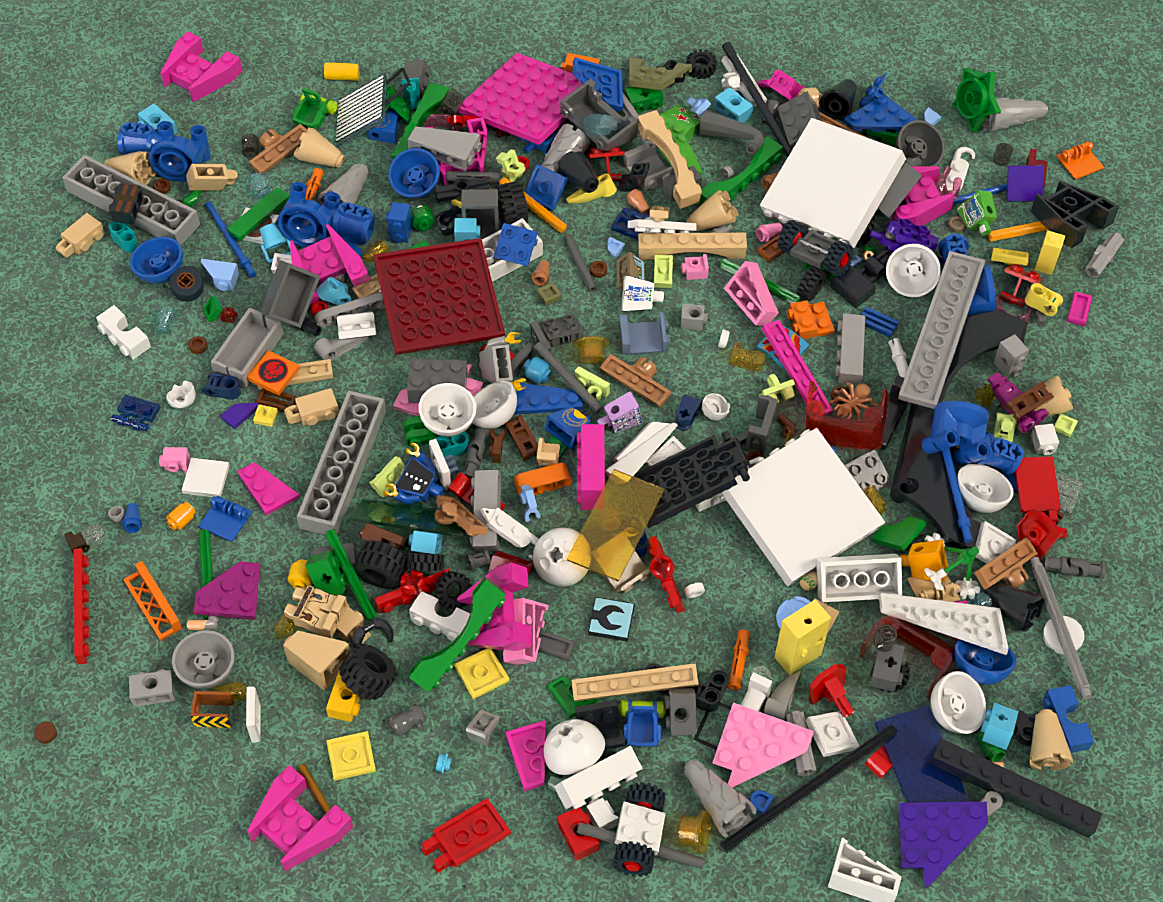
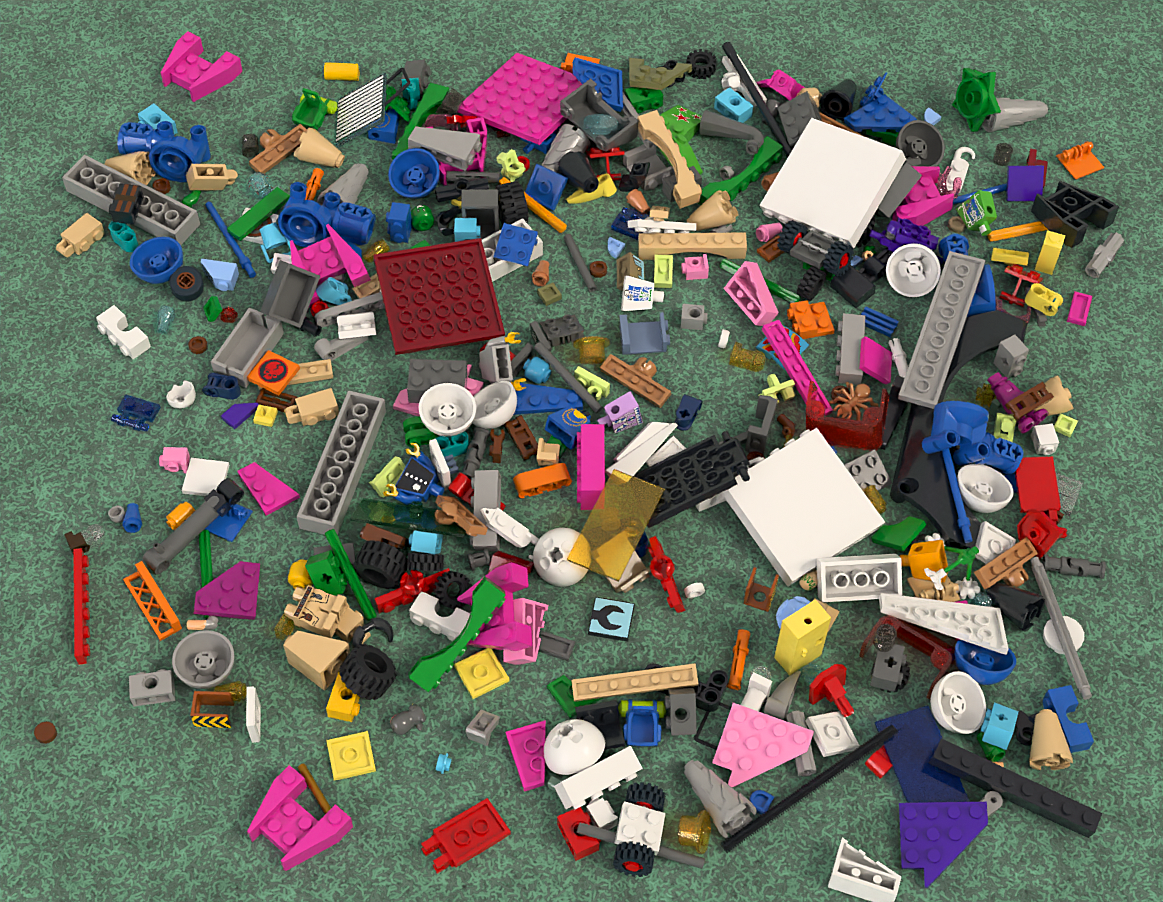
(216, 503): none -> dark grey piece
(527, 497): light blue plate -> none
(698, 105): light blue plate -> none
(714, 403): white hair -> none
(753, 588): none -> dark orange piece
(875, 360): none -> dark pink tile

